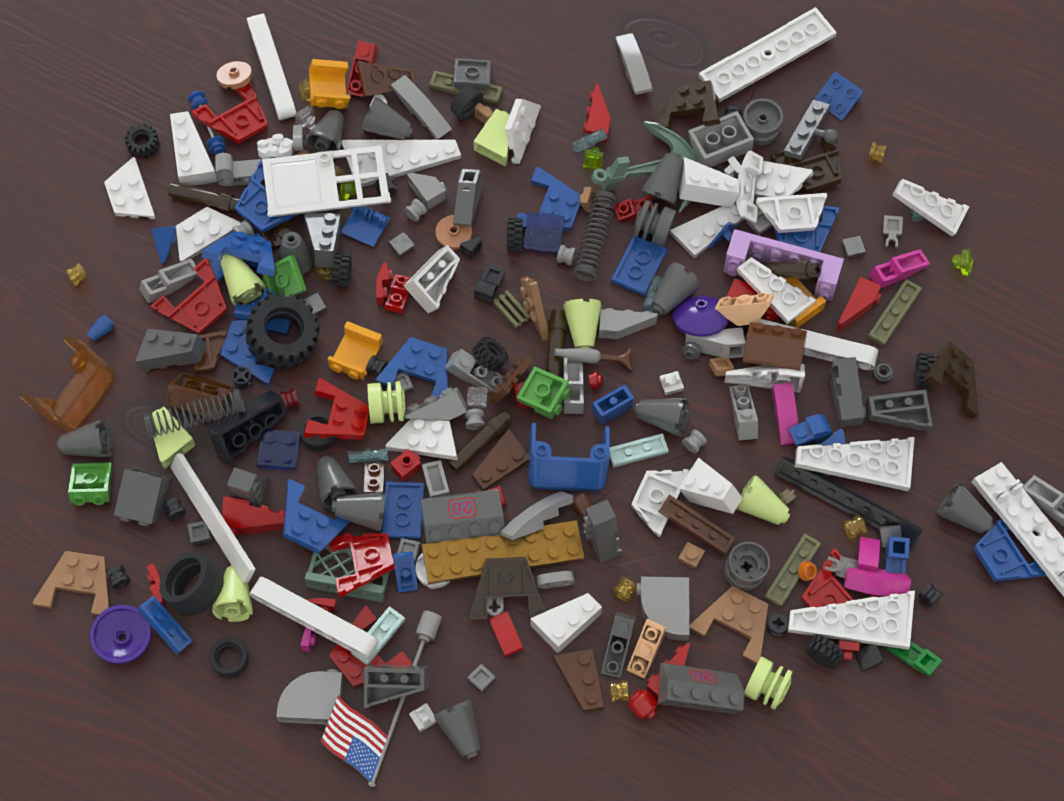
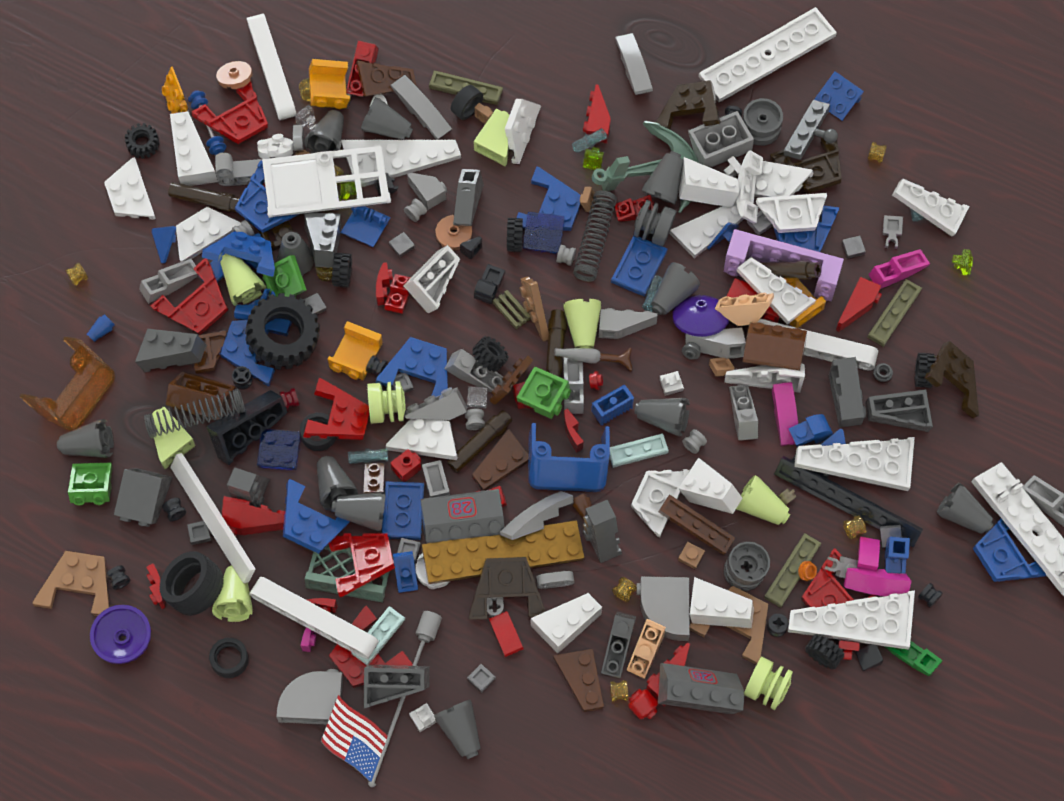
(164, 625): blue plate -> none
(173, 93): none -> light orange hinge
(472, 73): dark grey tile -> none
(571, 427): none -> red slope
(719, 606): none -> white wedge

